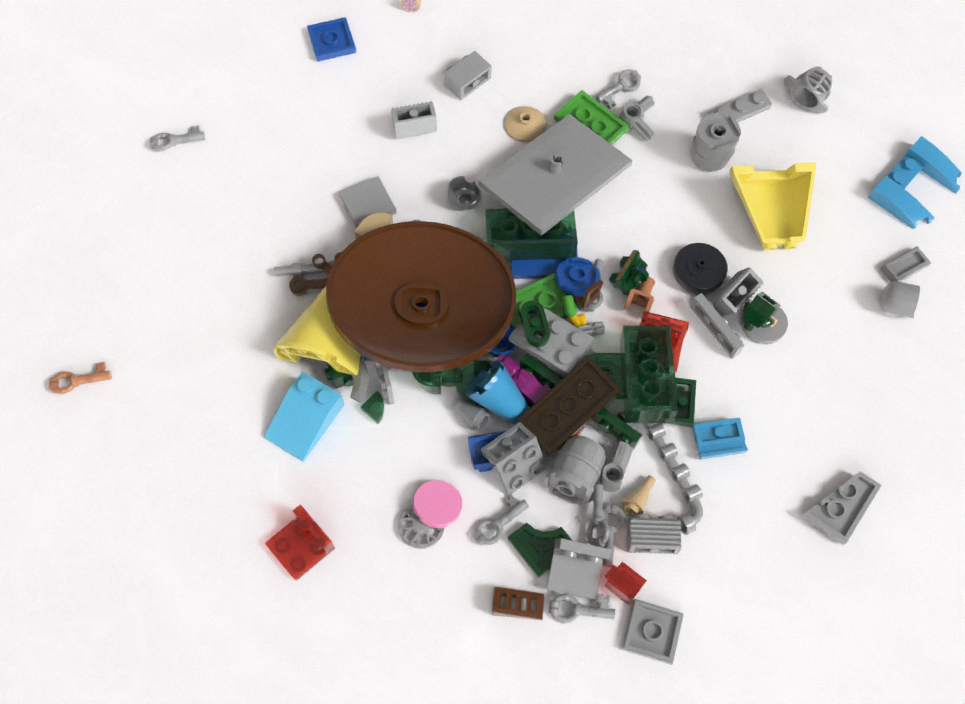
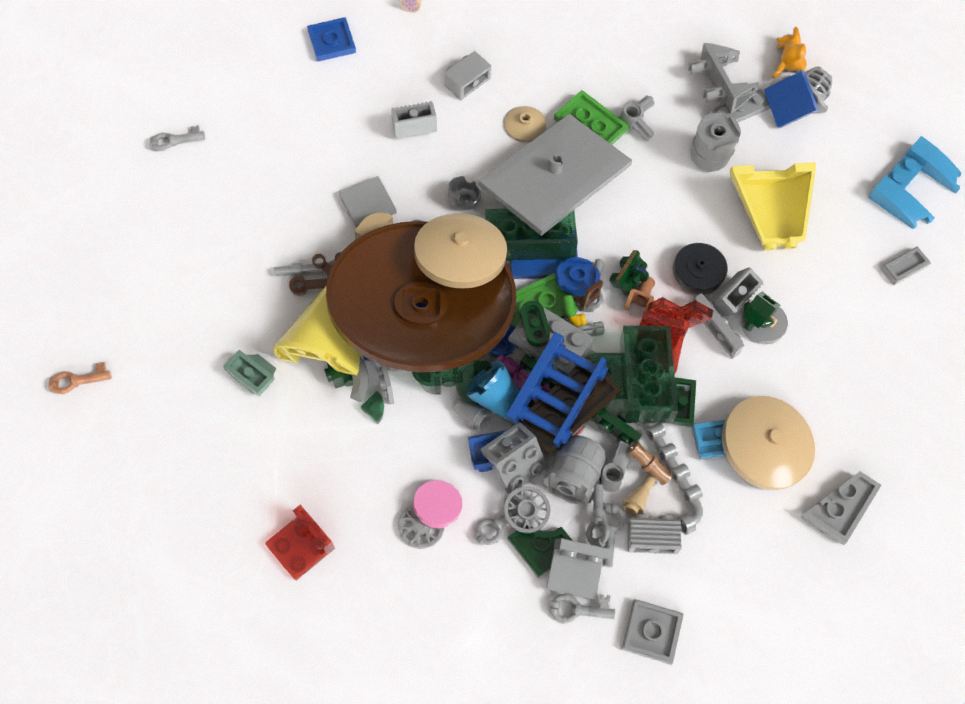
(251, 371): none -> sand green slope
(304, 416): medium azure slope -> none
(460, 250): none -> tan dish
(507, 612): reddish brown slope -> none
(527, 509): none -> light grey wheel
(544, 369): none -> blue fence
(620, 85): light grey piece -> none
(624, 582): clear red brick -> none
(650, 463): none -> medium nougat pin
(692, 312): none -> clear red plate
(712, 62): none -> light grey hose
(768, 442): none -> tan dish
(791, 99): none -> blue tile
(793, 53): none -> light orange animal
(900, 299): light grey helmet -> none

